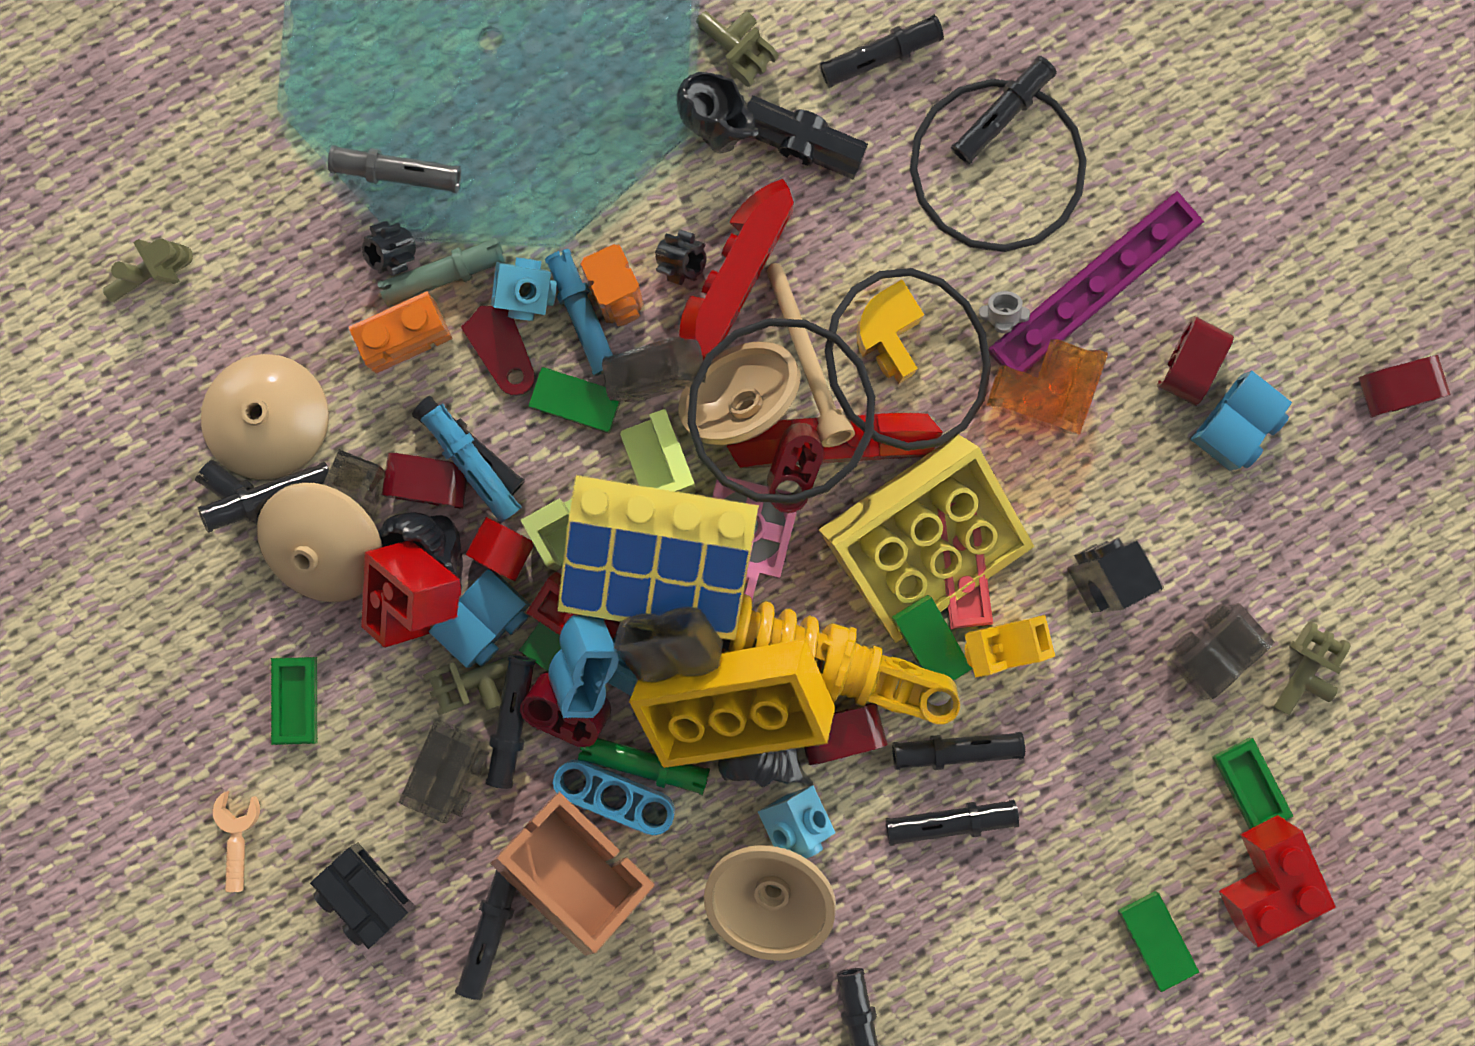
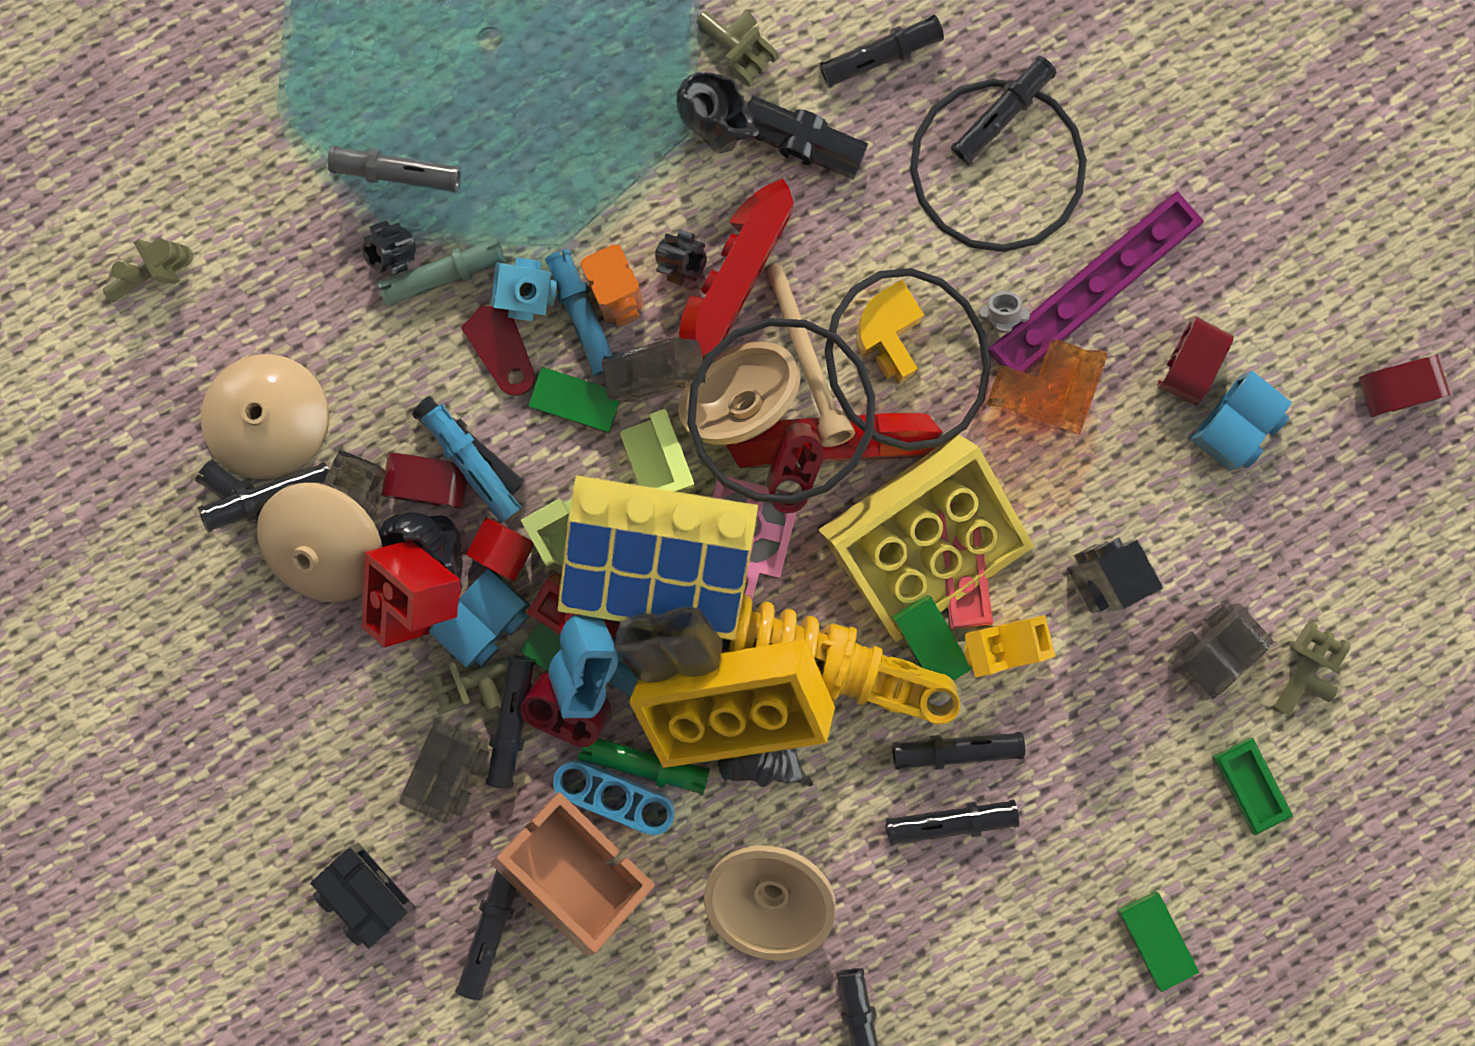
(236, 844): light nougat piece -> none
(294, 701): green tile -> none
(400, 332): orange brick -> none
(798, 822): medium azure brick -> none
(849, 735): dark red beam -> none
(1284, 888): red brick -> none

